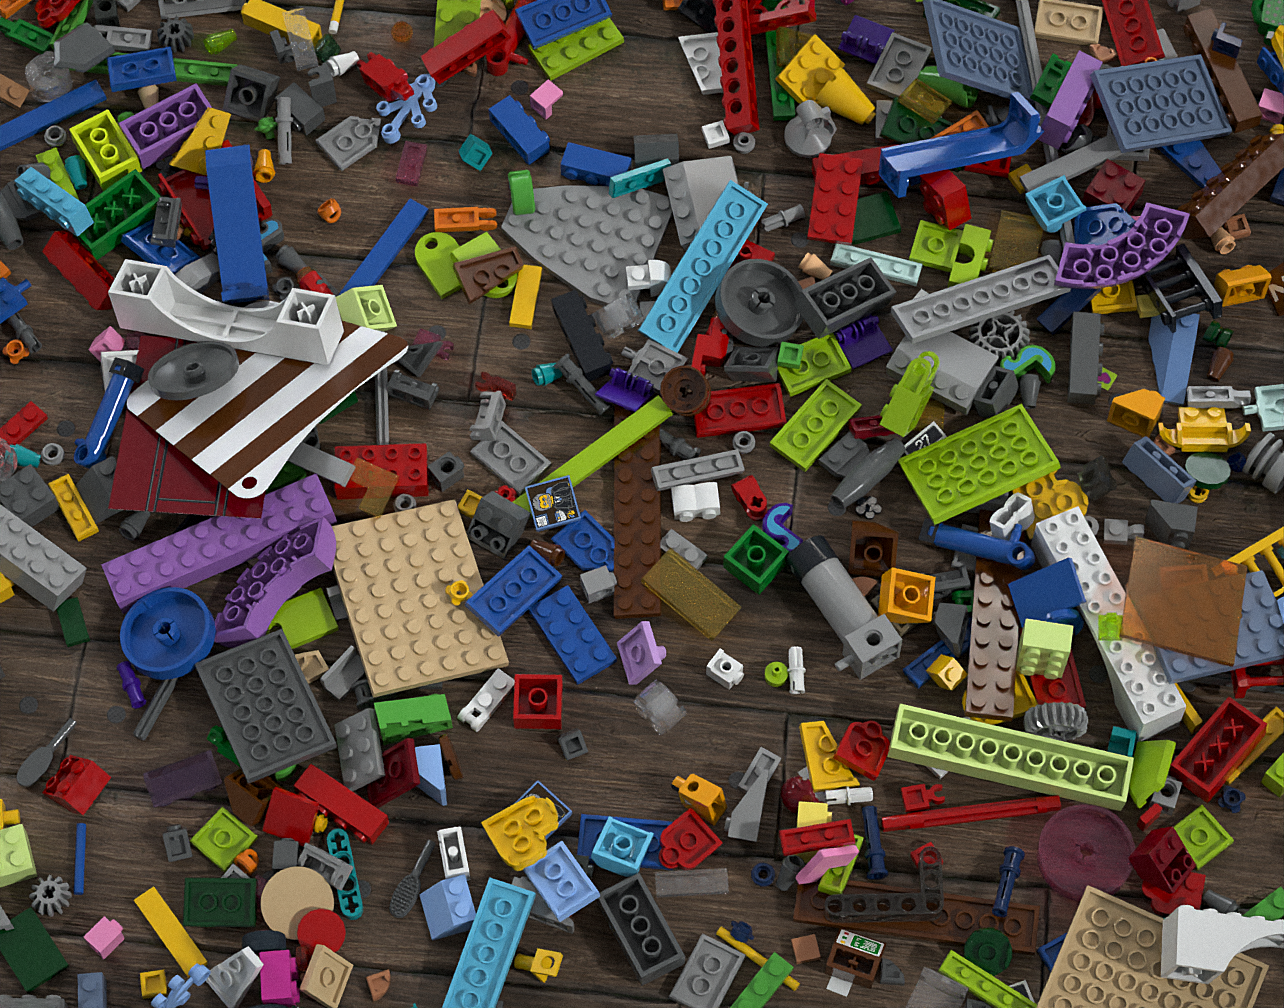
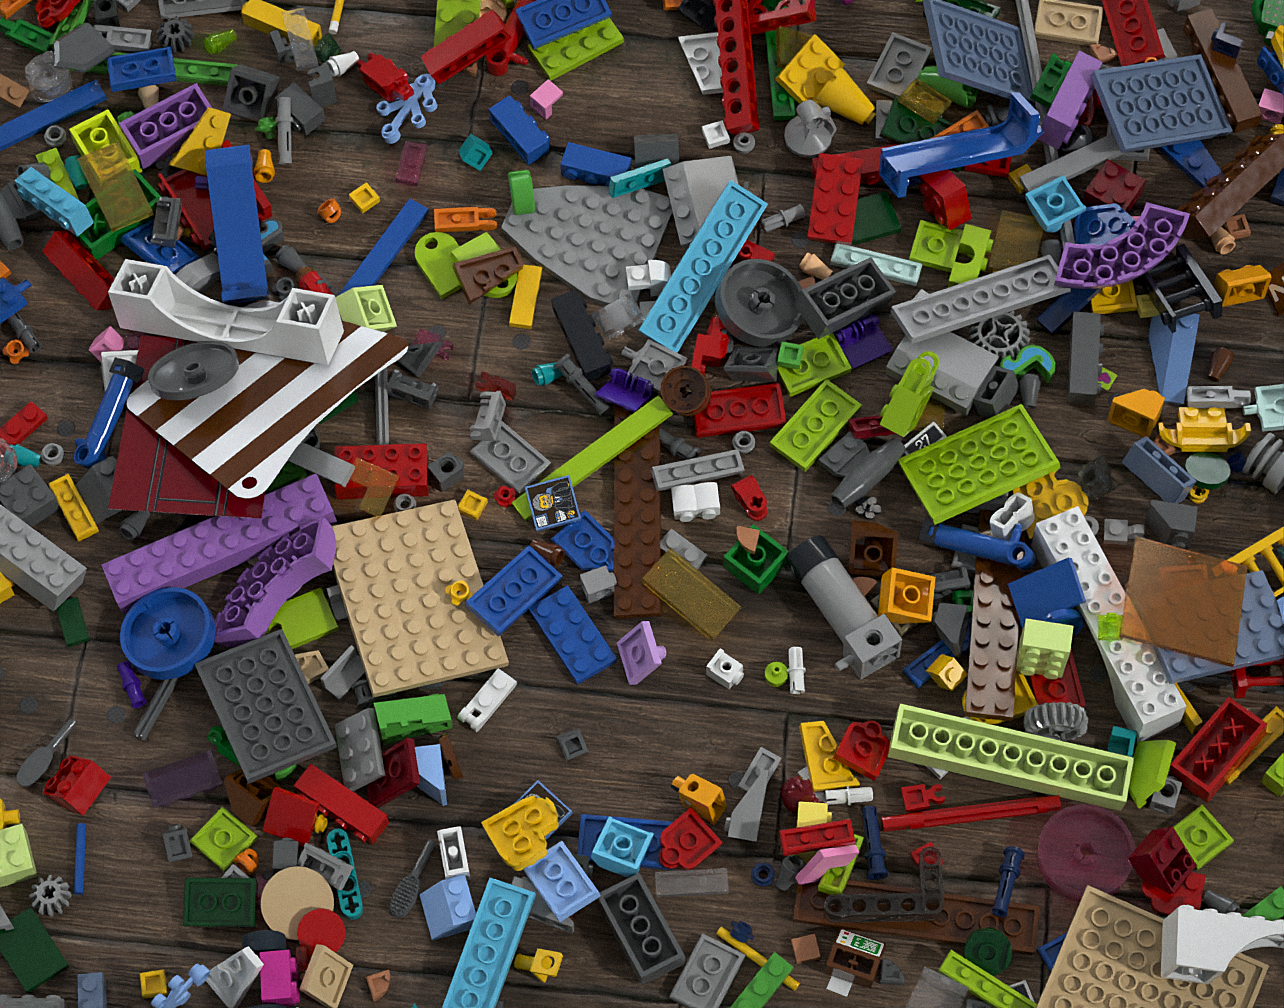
(104, 937): bright pink brick -> none
(115, 186): none -> clear yellow tile
(169, 930): yellow tile -> none
(350, 140): light grey tile -> none
(364, 197): none -> yellow plate
(402, 32): clear orange plate -> none
(497, 524): dark grey slope -> none
(538, 701): red brick -> none
(660, 706): clear brick -> none
(748, 538): none -> nougat tile
(774, 527): animal -> none
(865, 39): dark purple hinge -> none
(1149, 816): red tile -> none
(1213, 332): dark green wheel -> none
(1234, 793): dark blue plate -> none

